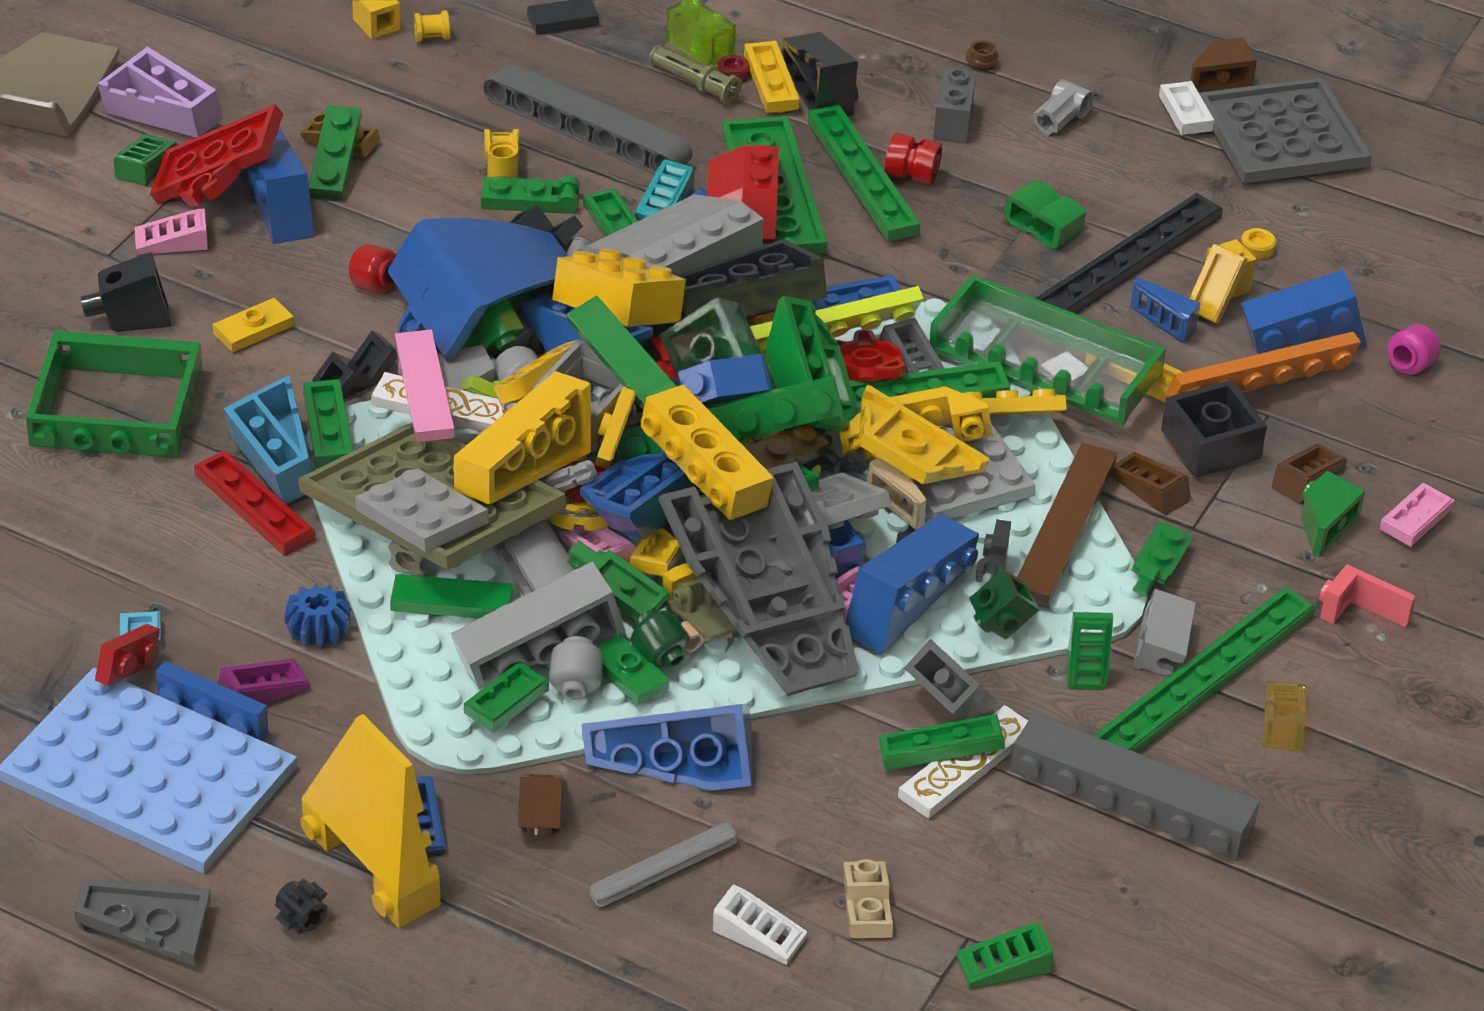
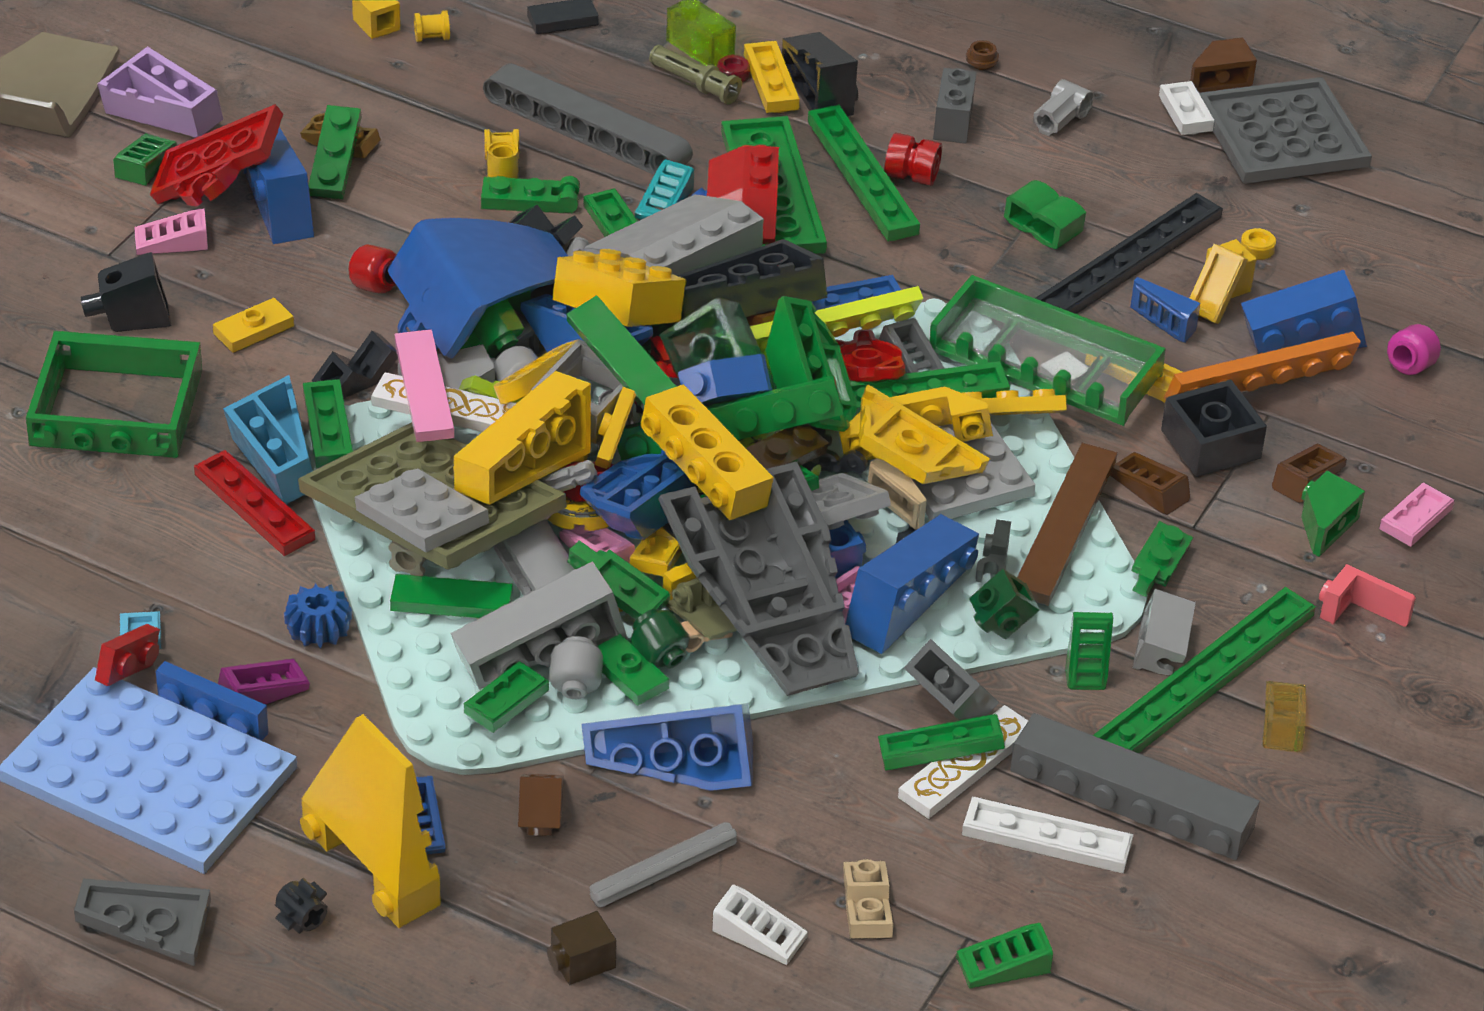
(582, 948): none -> dark brown brick
(1047, 834): none -> white tile

